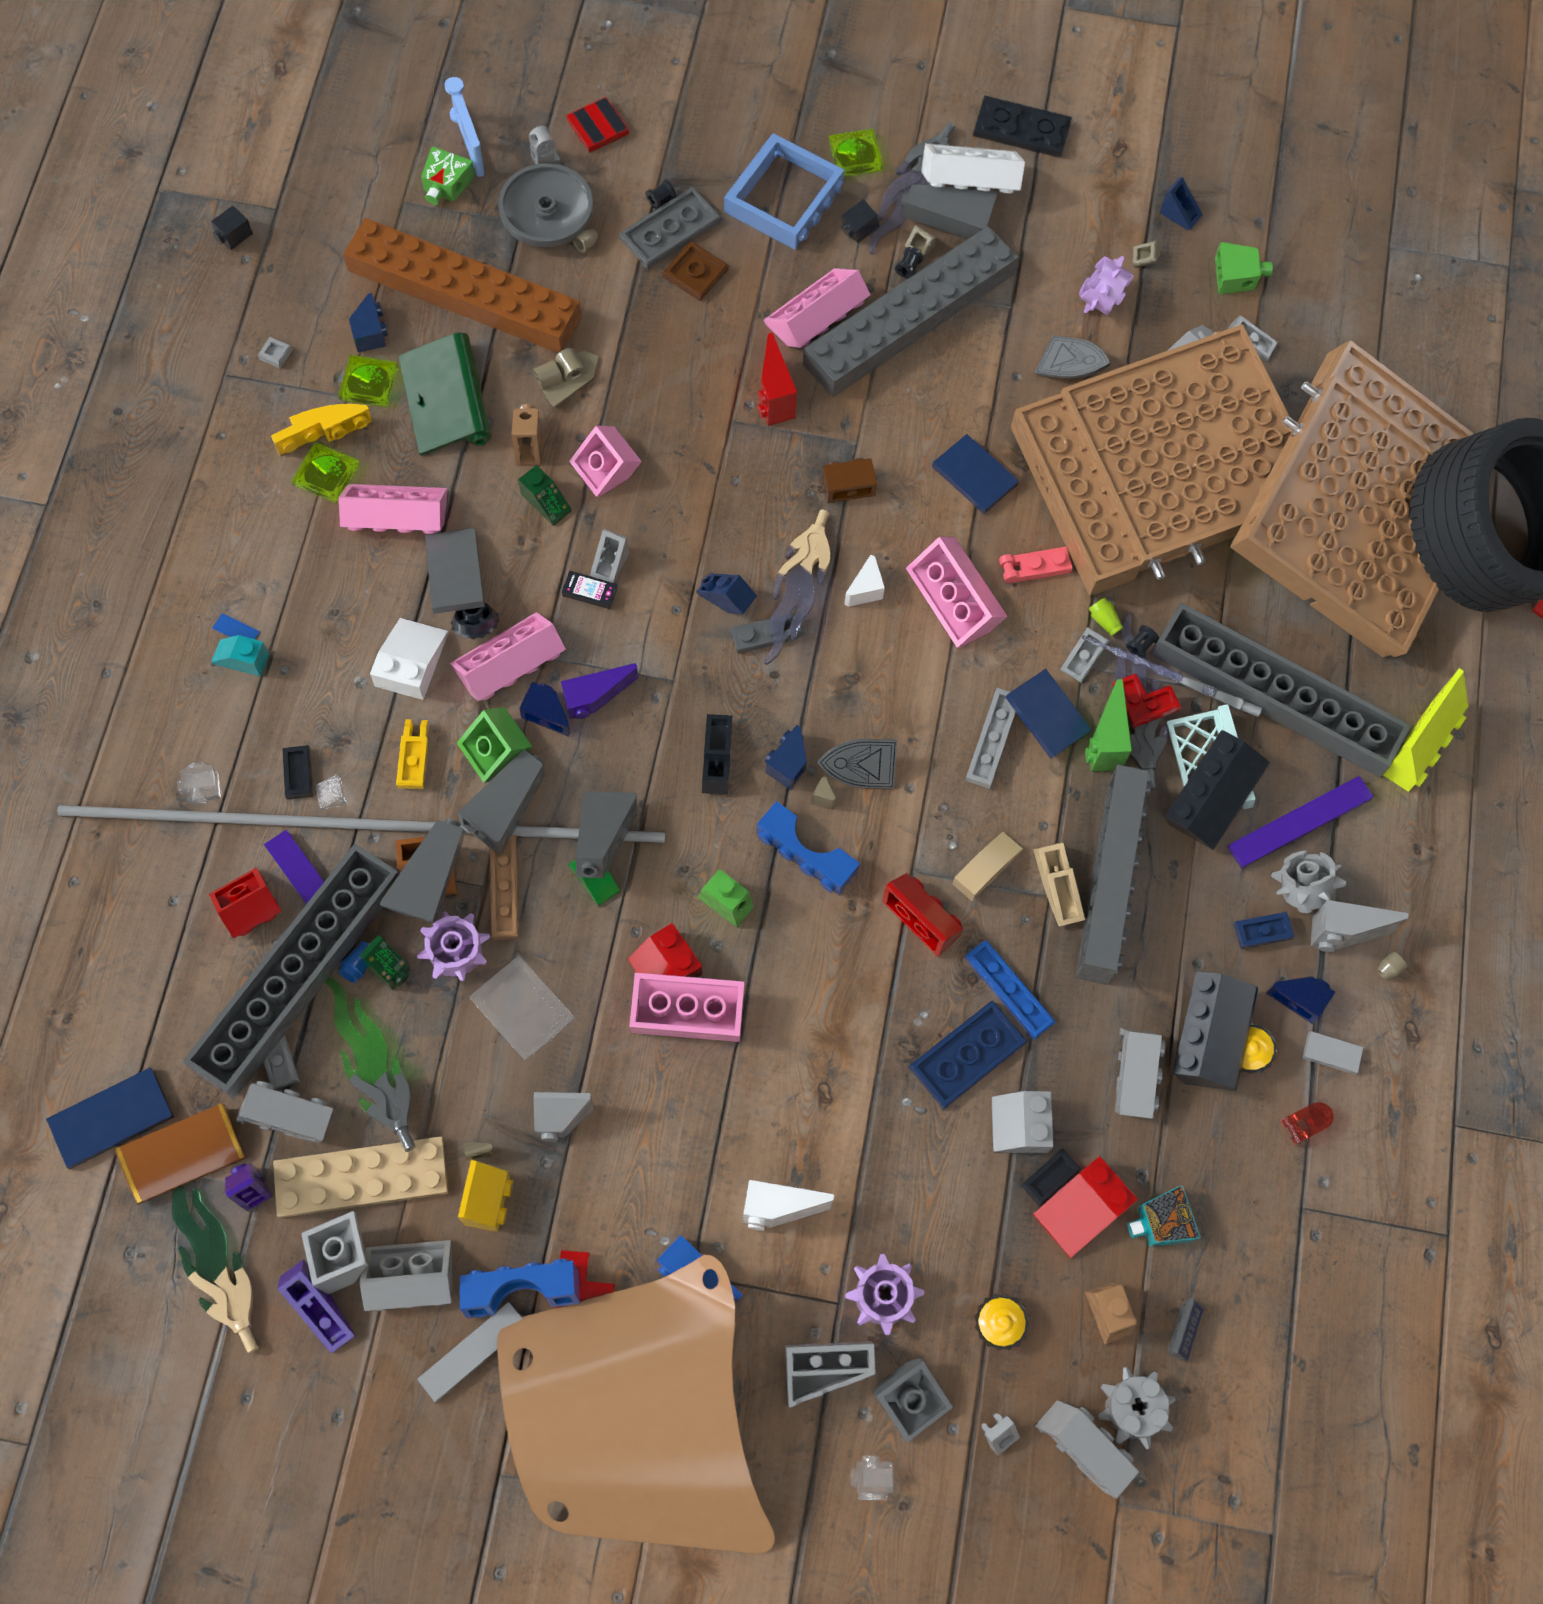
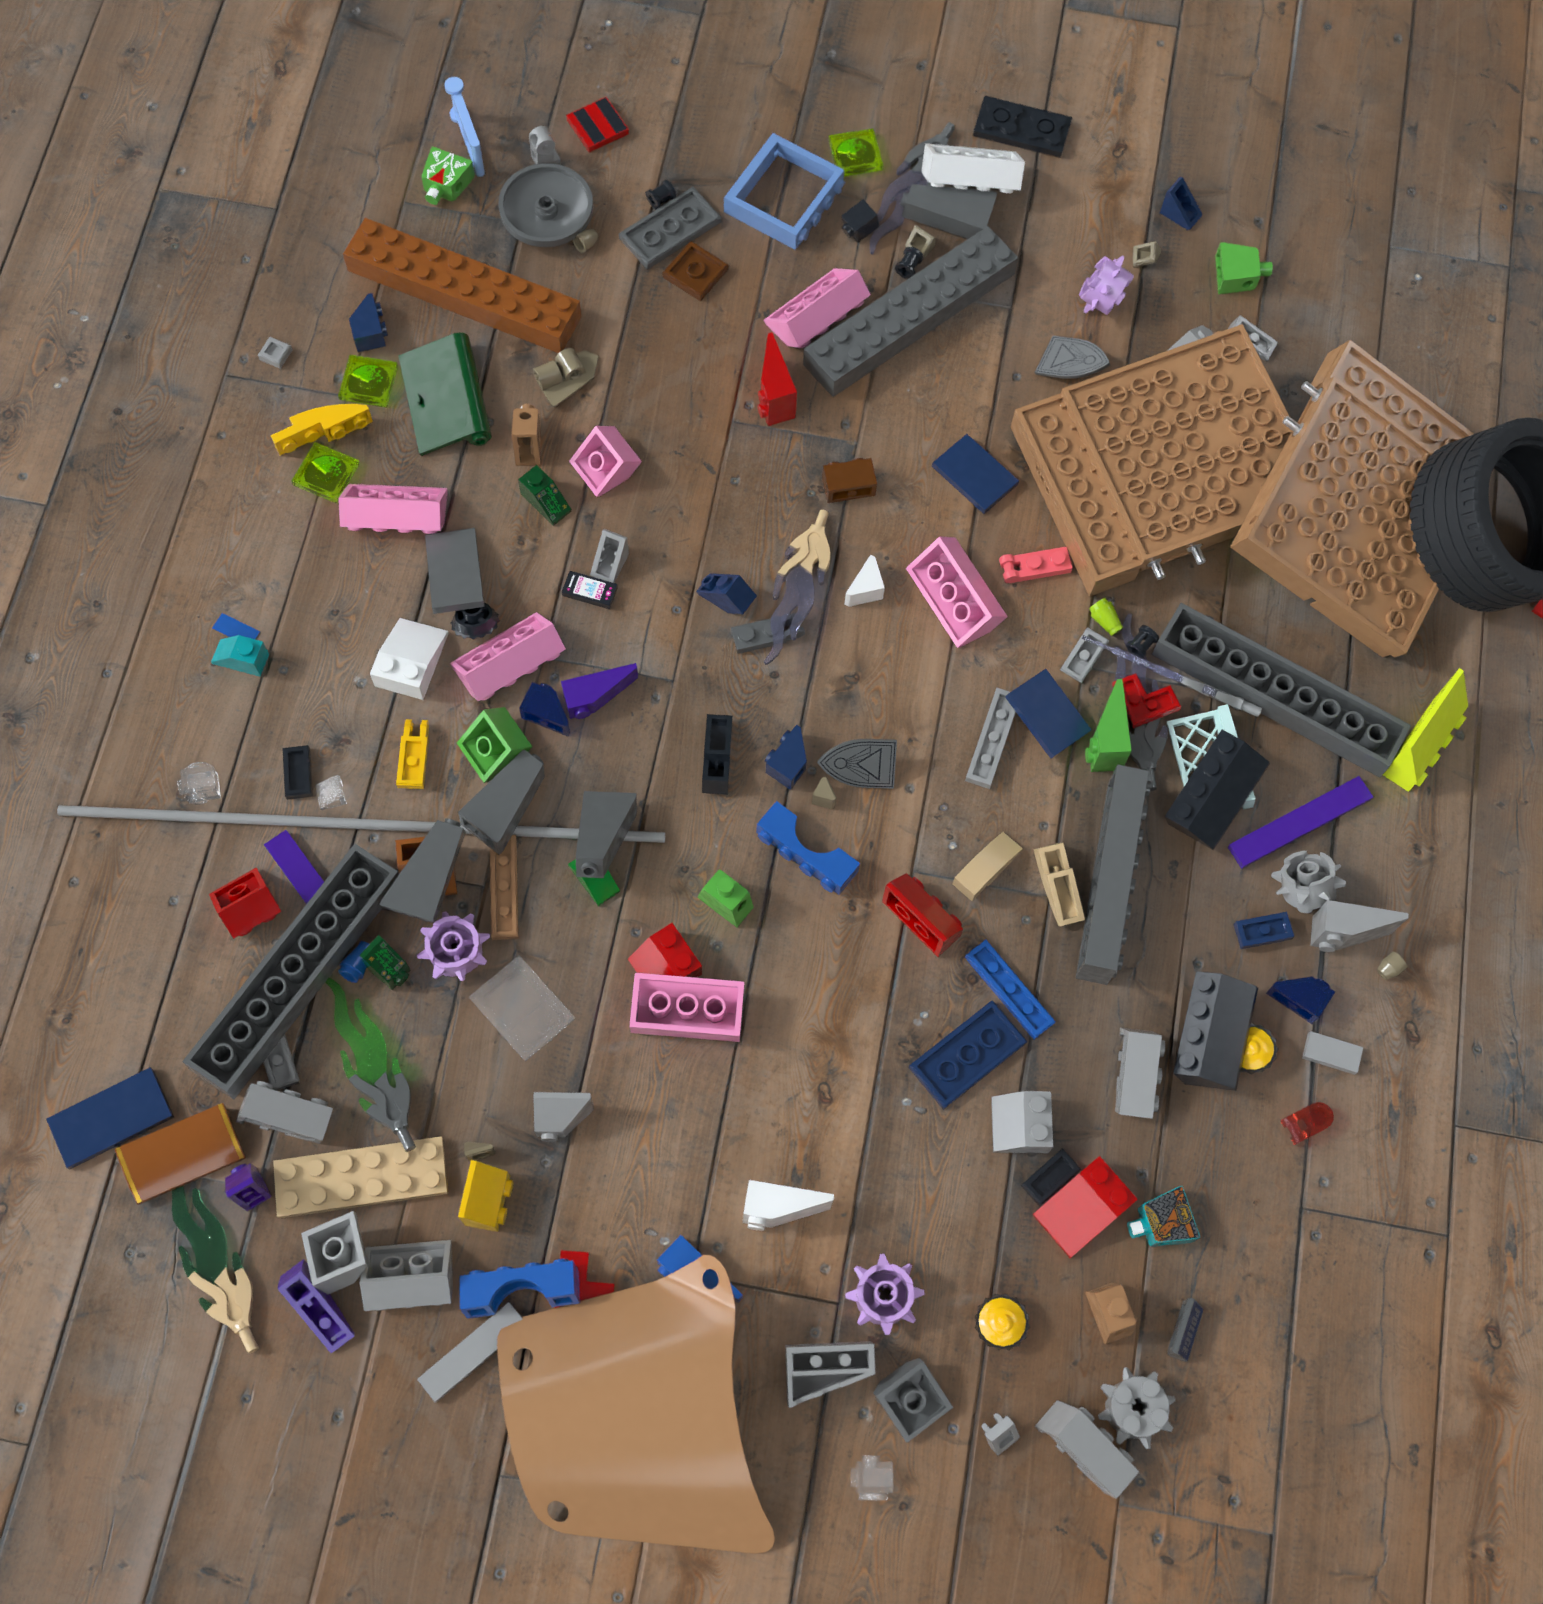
(231, 228): black brick -> none

